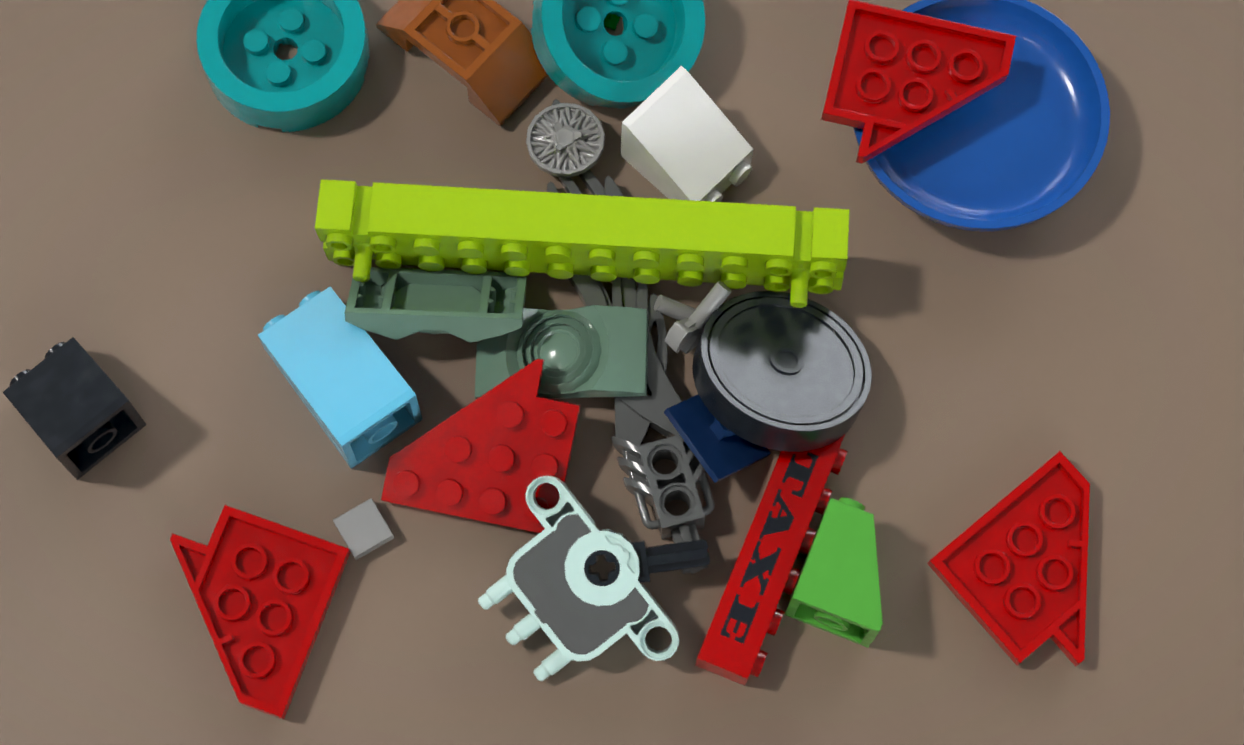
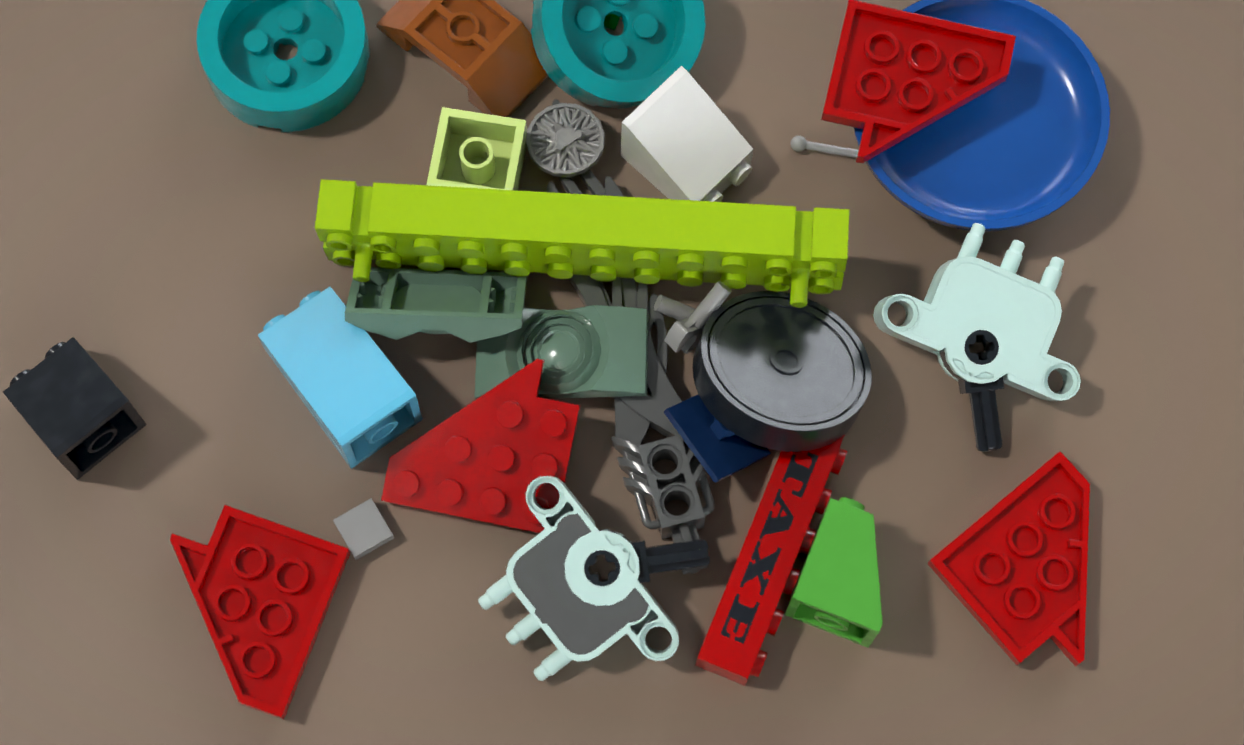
(477, 151): none -> yellowish green brick
(799, 143): none -> light grey hinge
(990, 306): none -> light aqua piece

